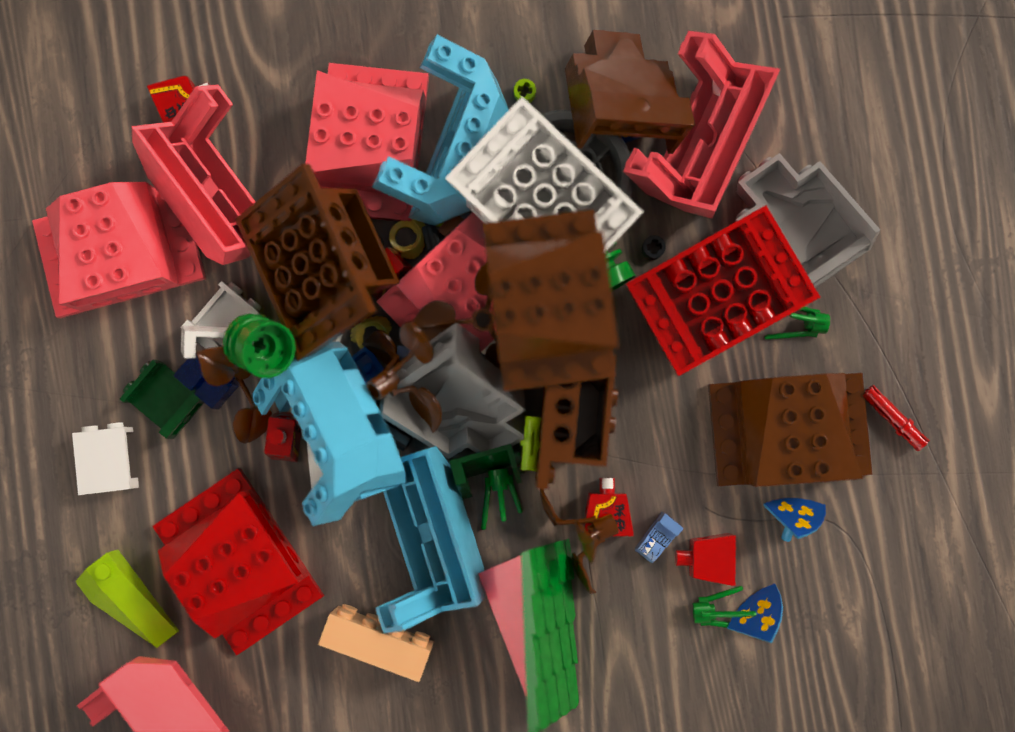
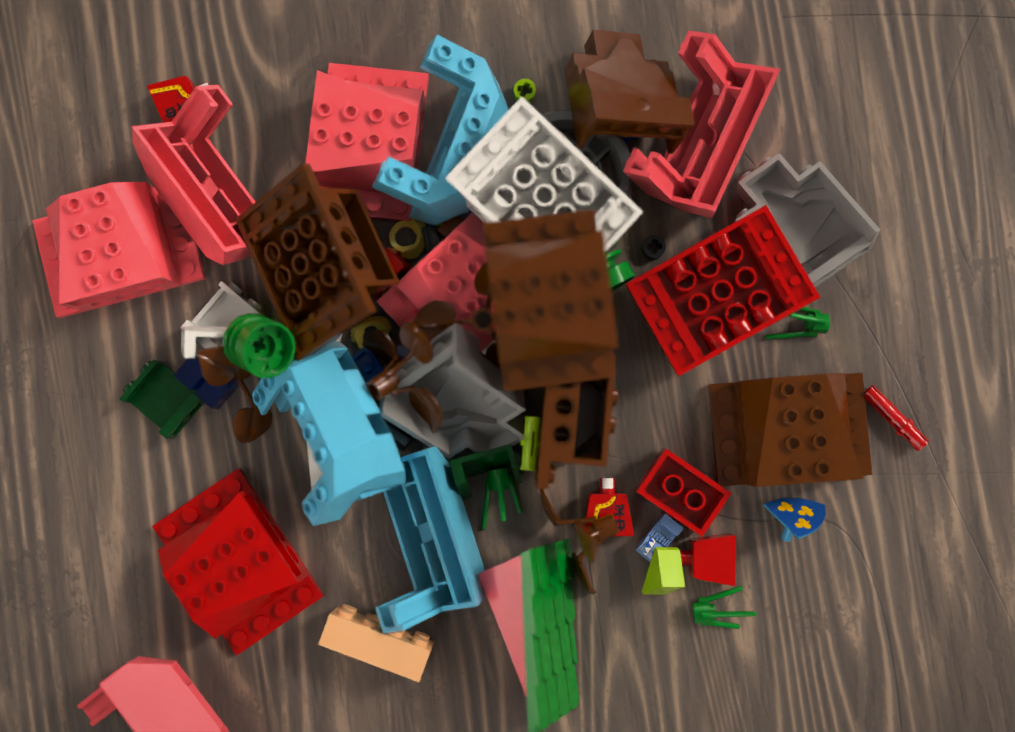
(102, 459): white panel -> none
(120, 593): lime wedge -> none
(283, 437): red torso -> none
(664, 572): none -> lime slope
(682, 491): none -> red brick
(769, 611): blue shield -> none

